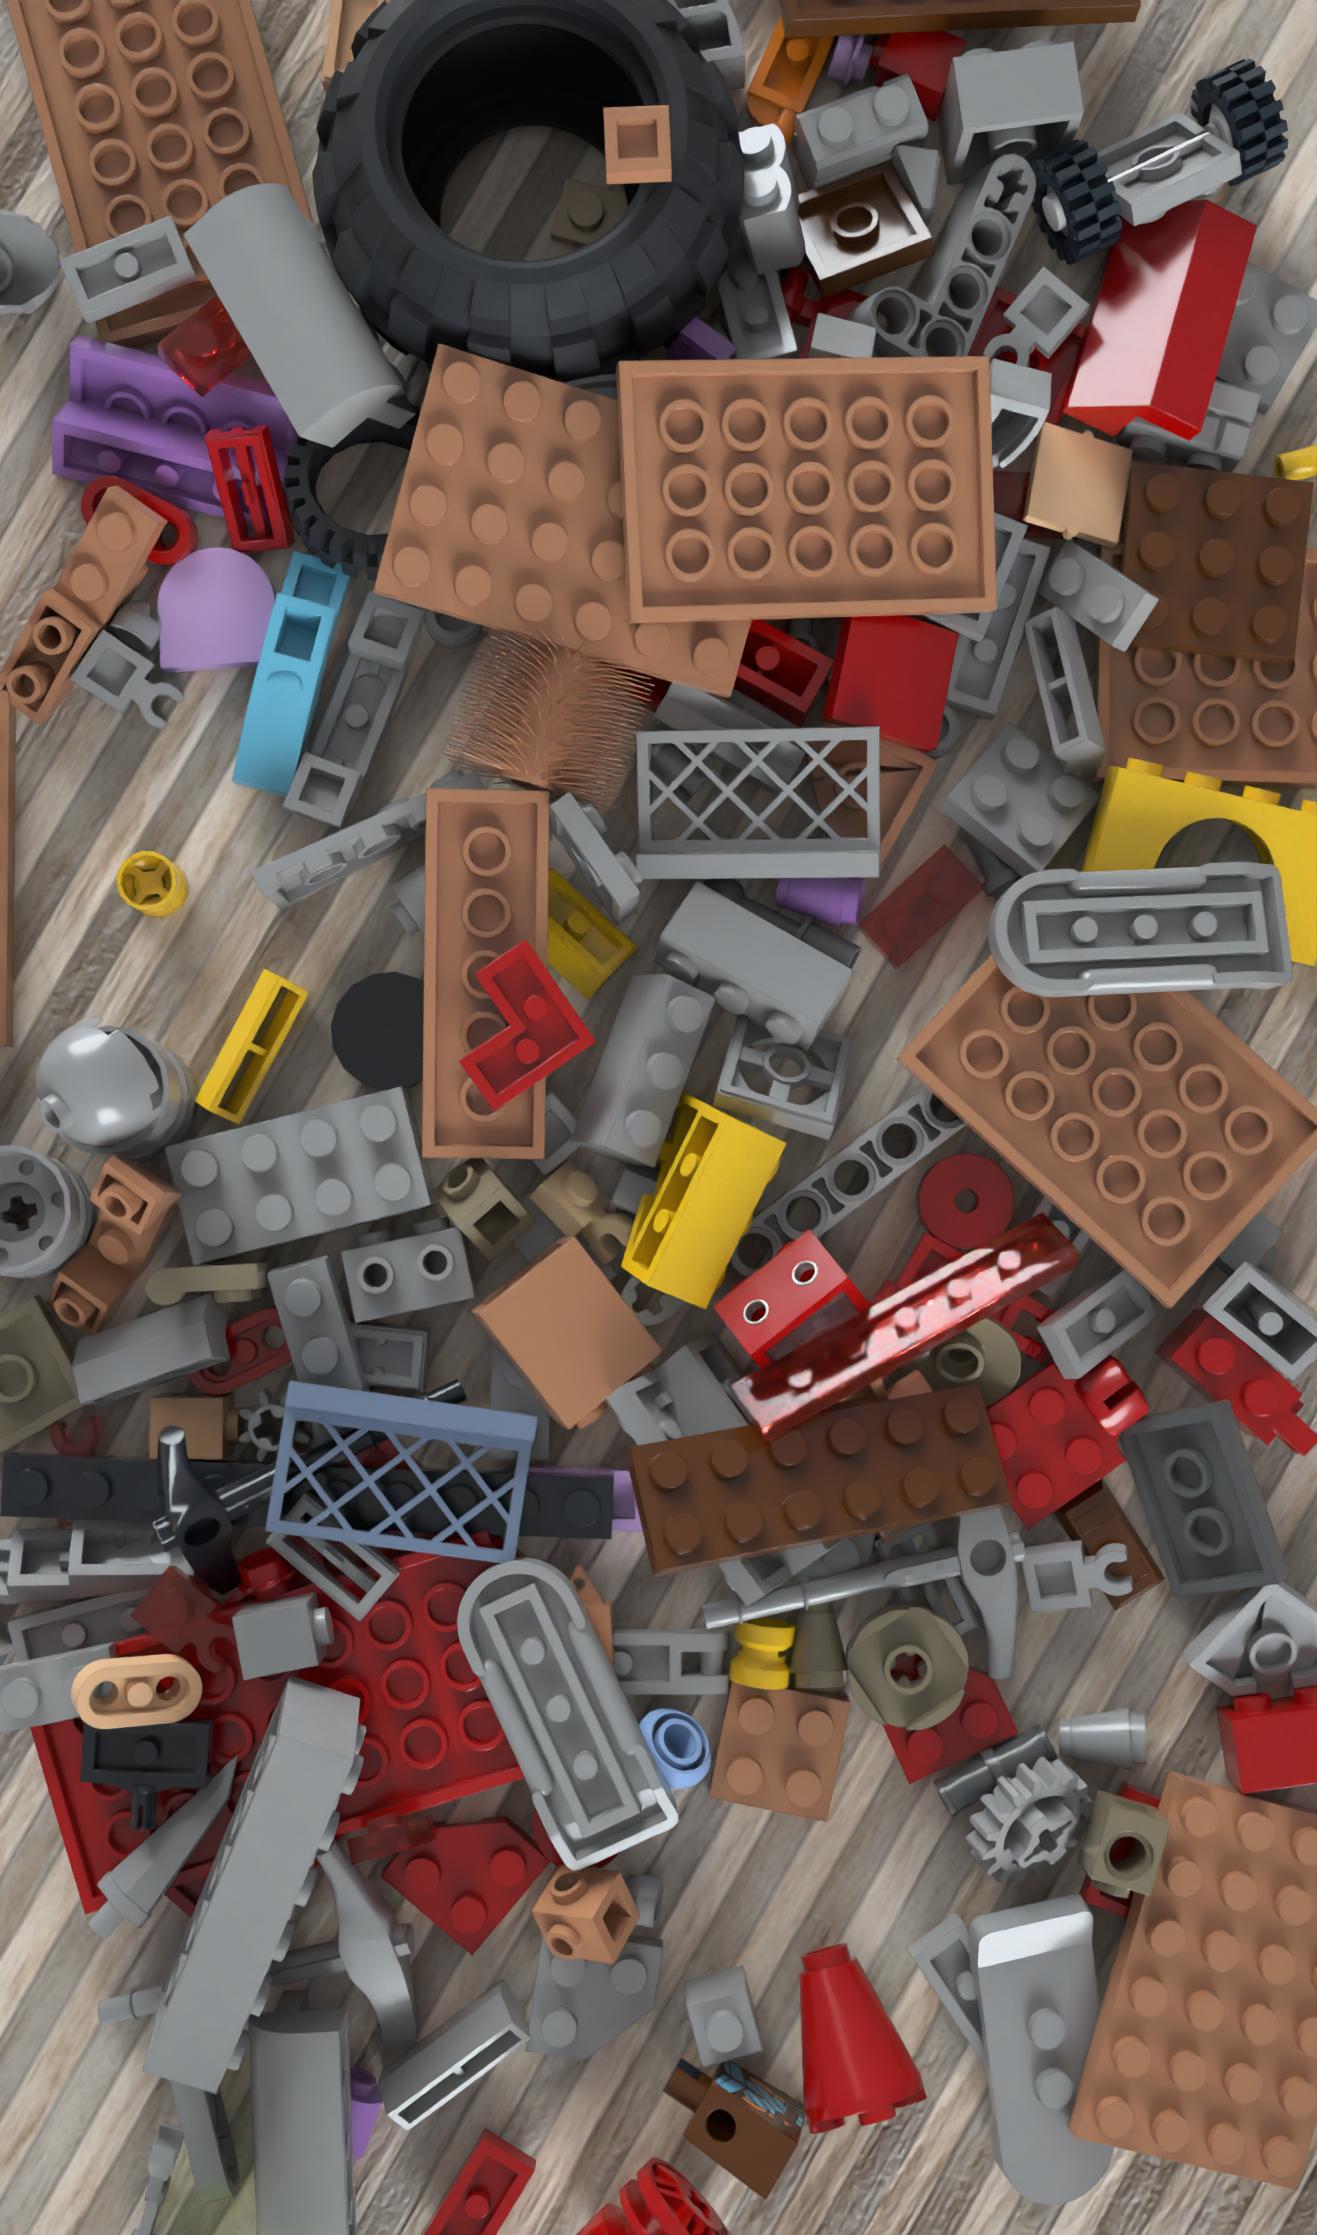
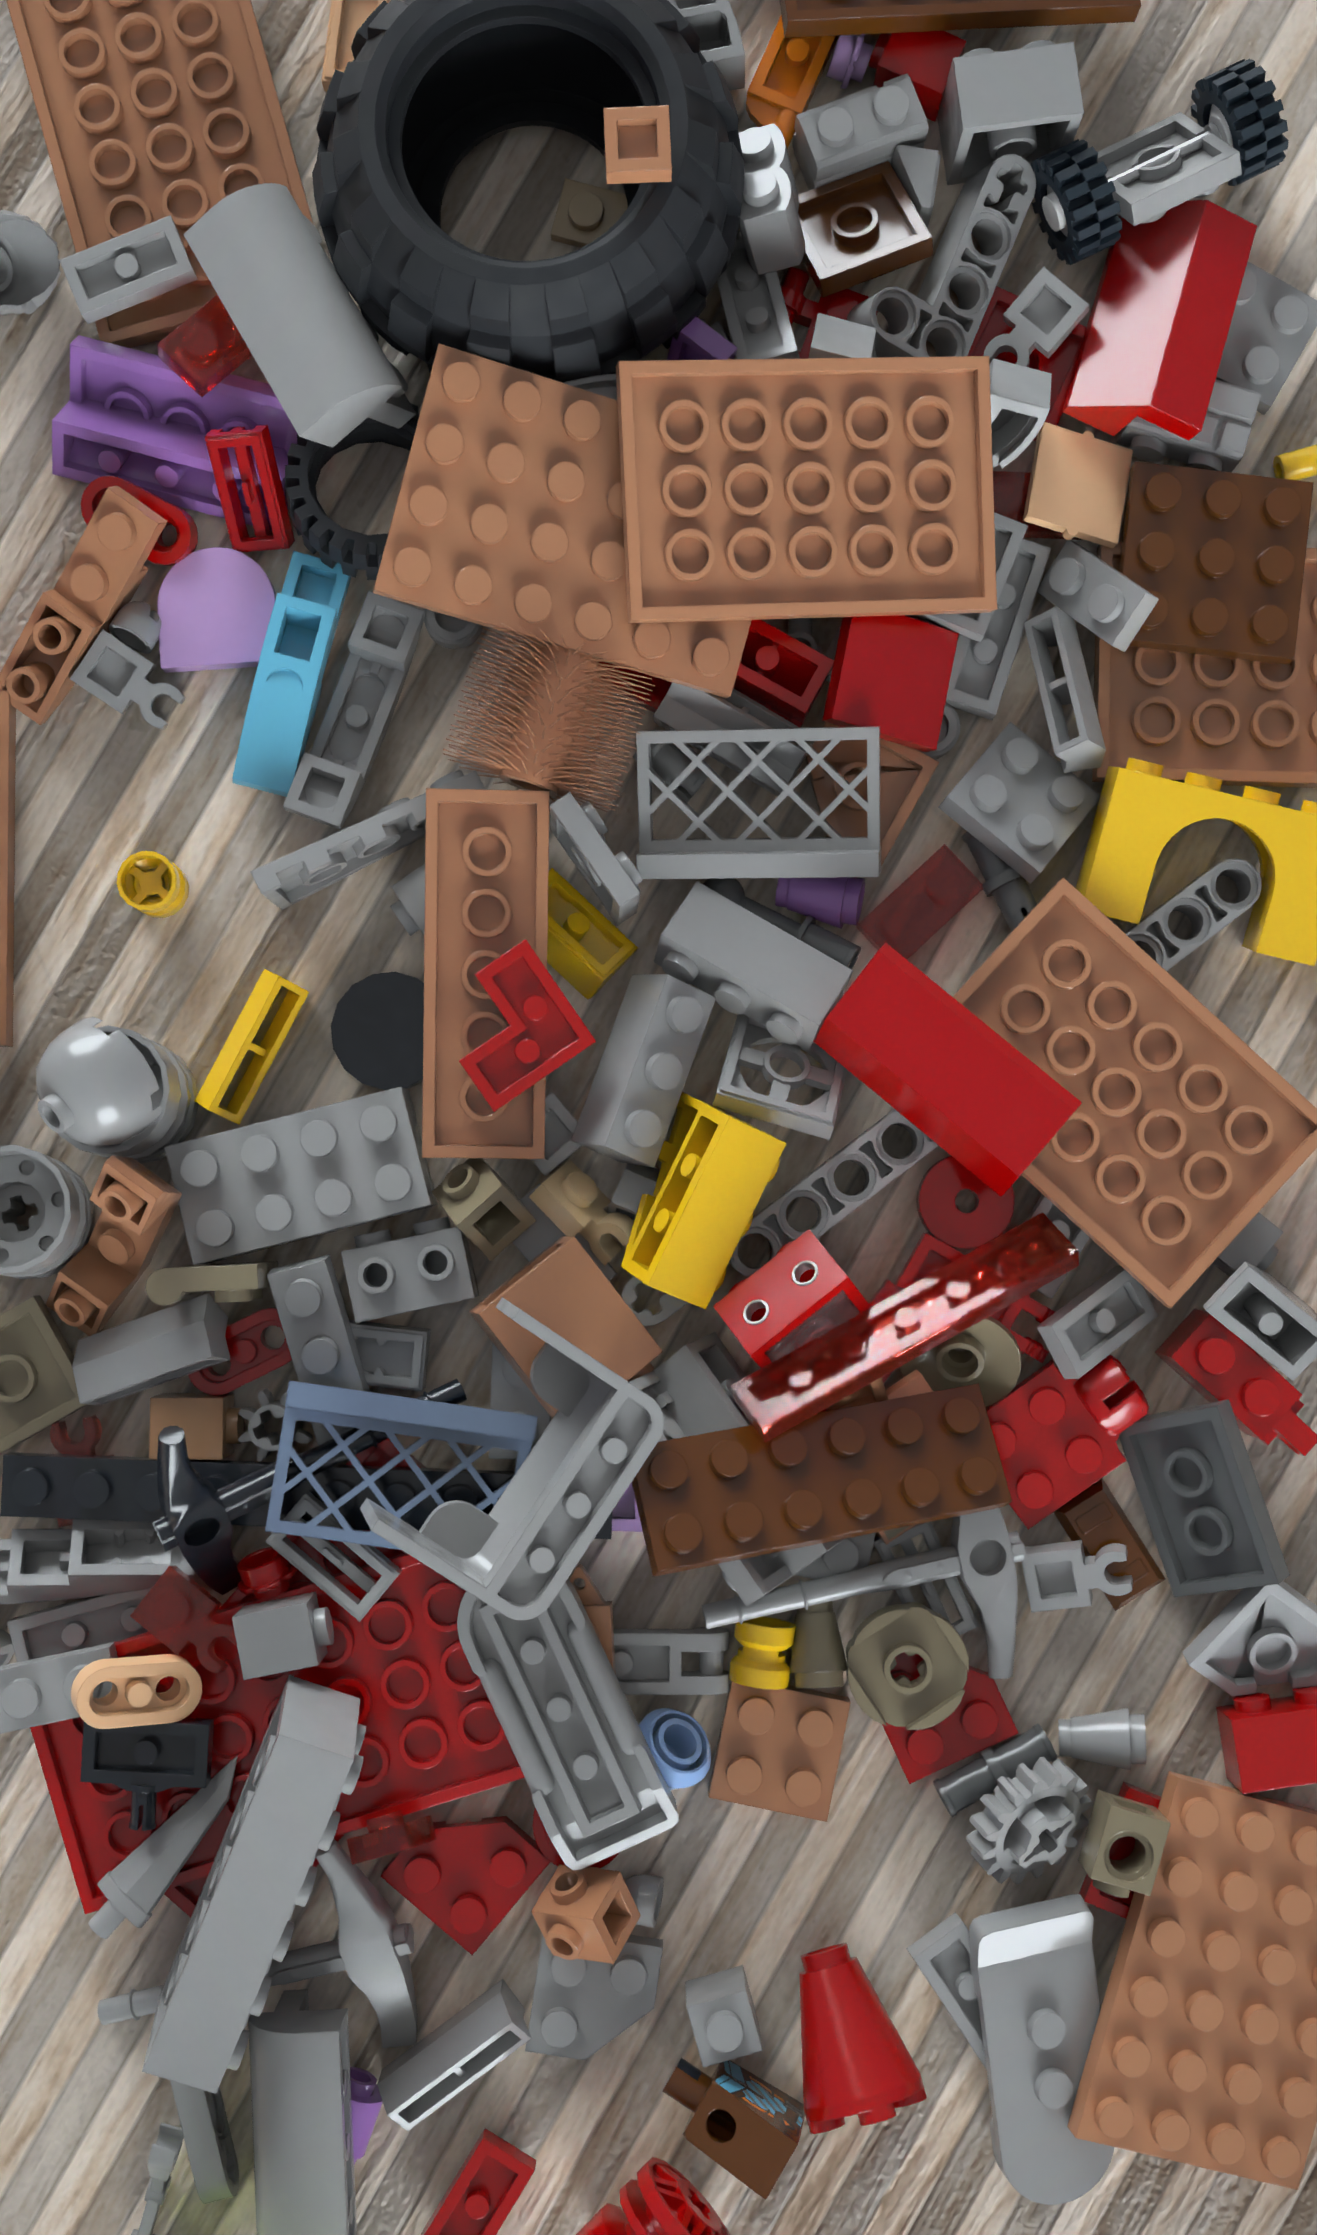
(557, 1497): none -> light grey windscreen
(945, 1070): none -> red slope
(1143, 930): light grey piece -> none

